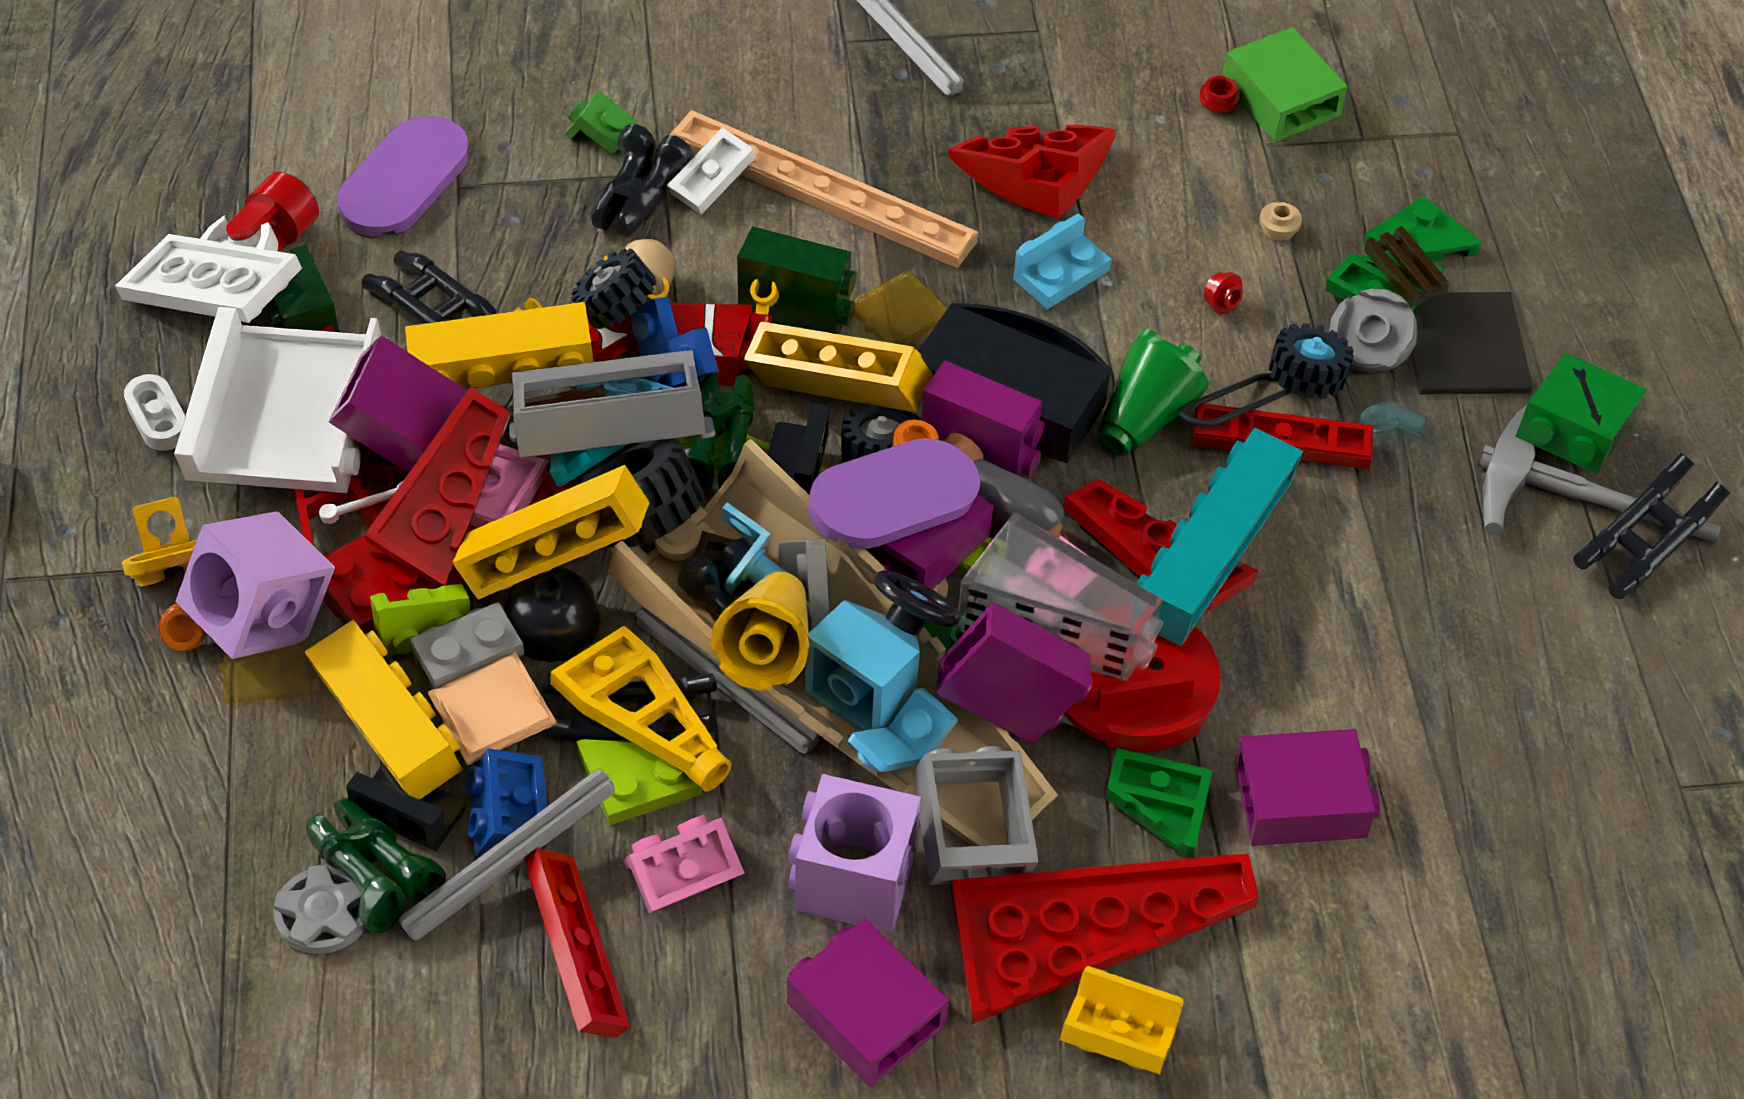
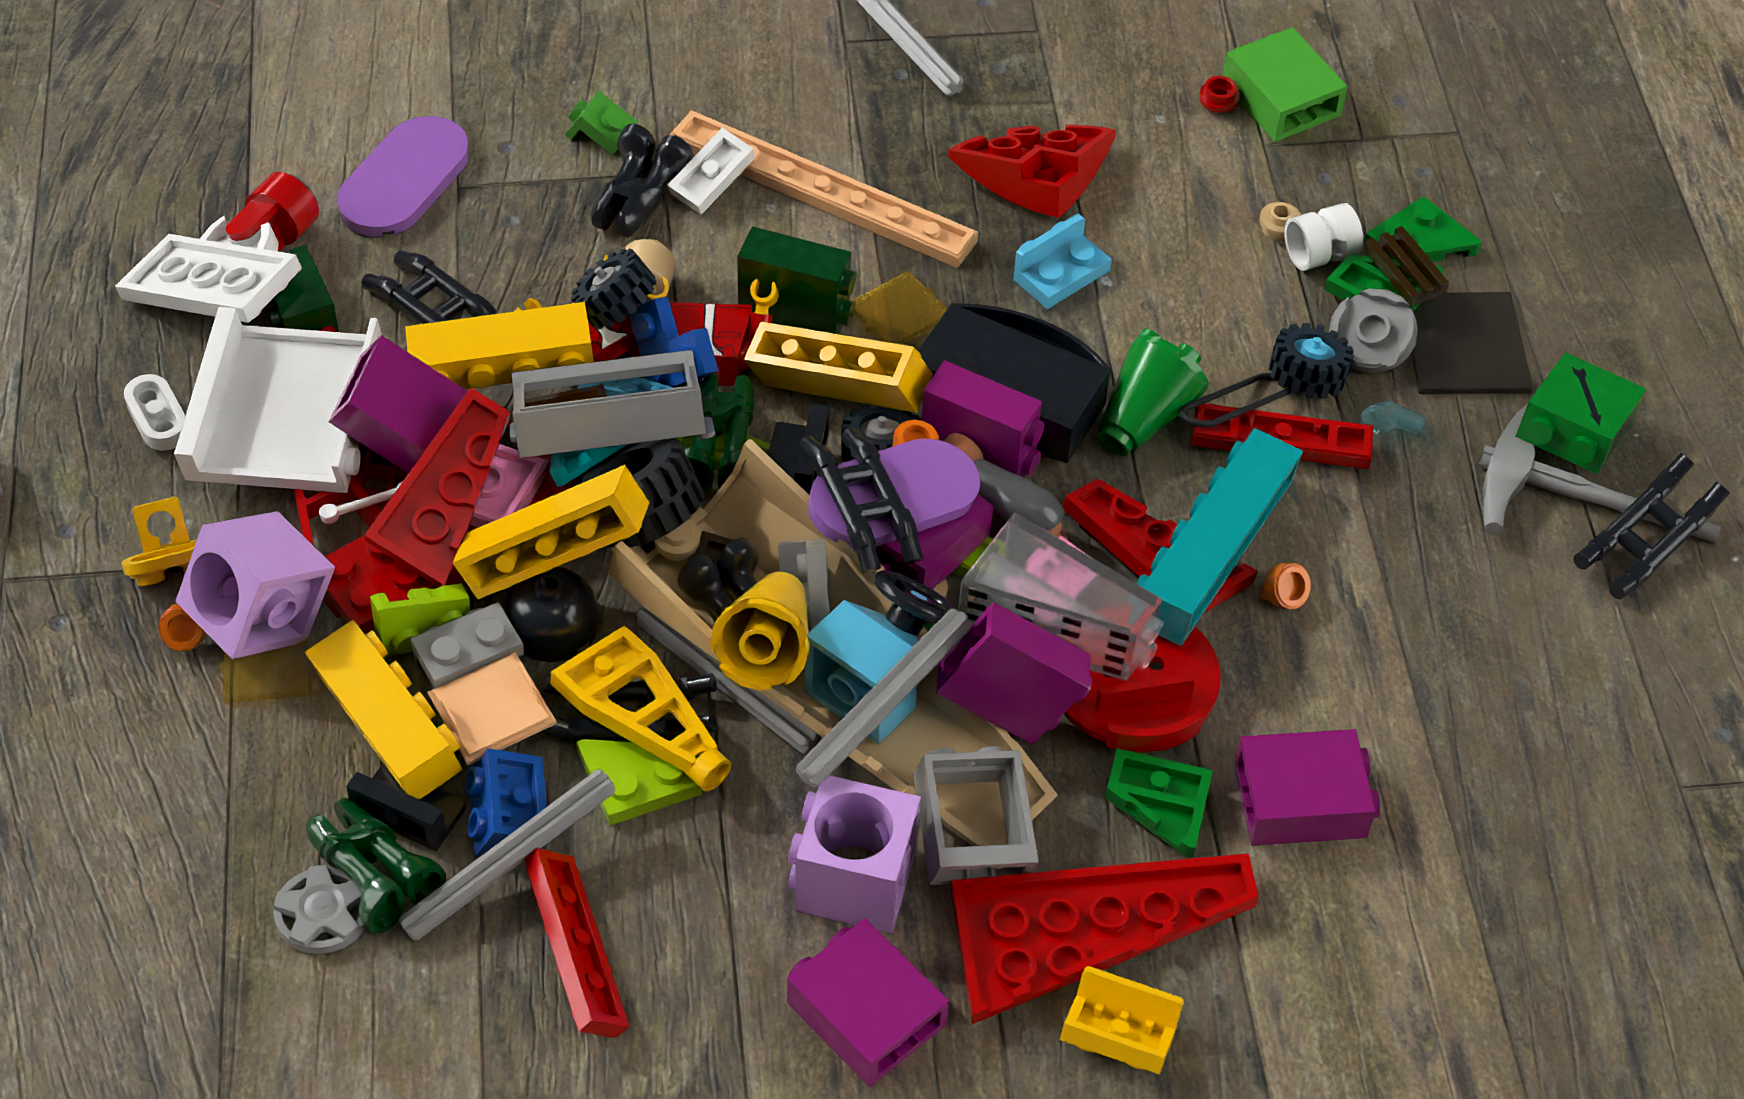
(683, 864): bright pink bracket -> none
(754, 563): medium azure bracket -> none
(857, 516): none -> black piece
(883, 698): none -> light grey axle
(913, 732): medium azure bracket -> none
(1223, 292): red plate -> none
(1286, 586): none -> orange tile
(1324, 236): none -> white wheel

